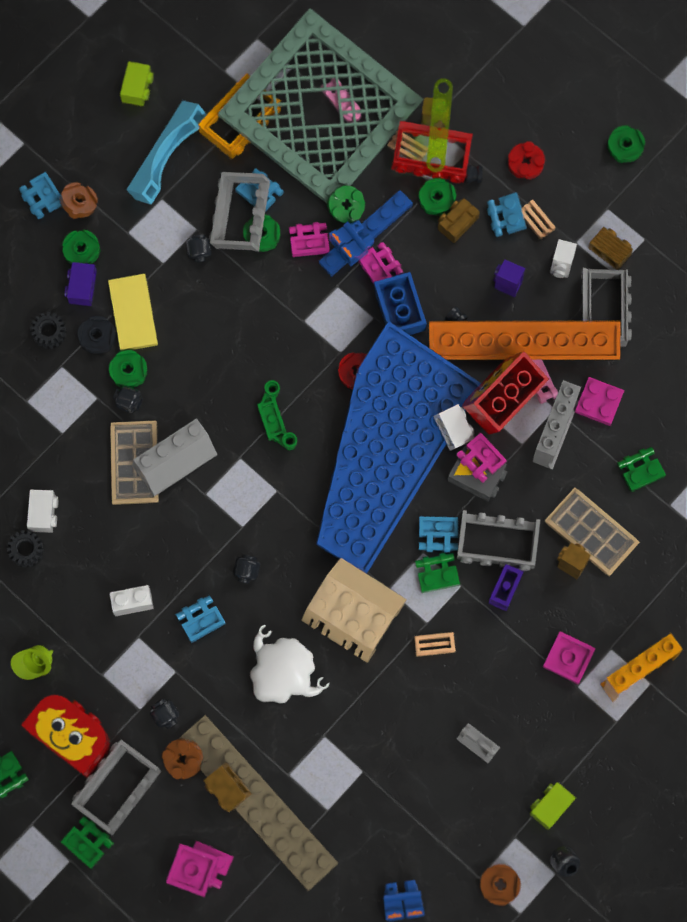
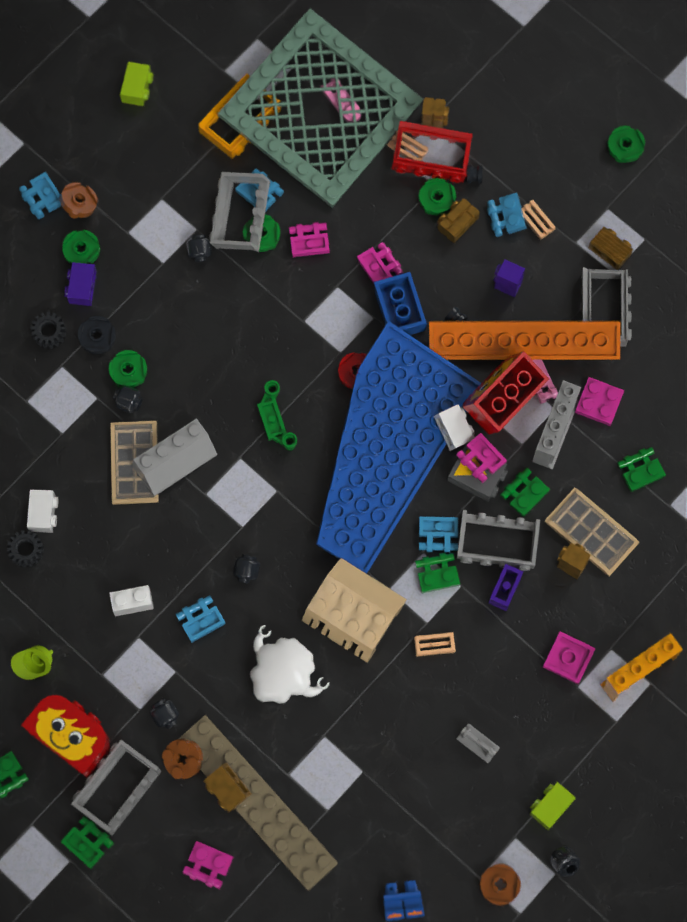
(133, 312): light yellow tile -> none
(147, 181): medium azure arch -> none
(192, 870): dark pink plate -> none
(350, 243): blue hips -> none
(356, 202): green plate -> none
(373, 225): blue plate -> none
(440, 111): clear neon green piece -> none
(525, 170): red plate -> none
(529, 496): none -> green plate
(563, 258): white brick -> none

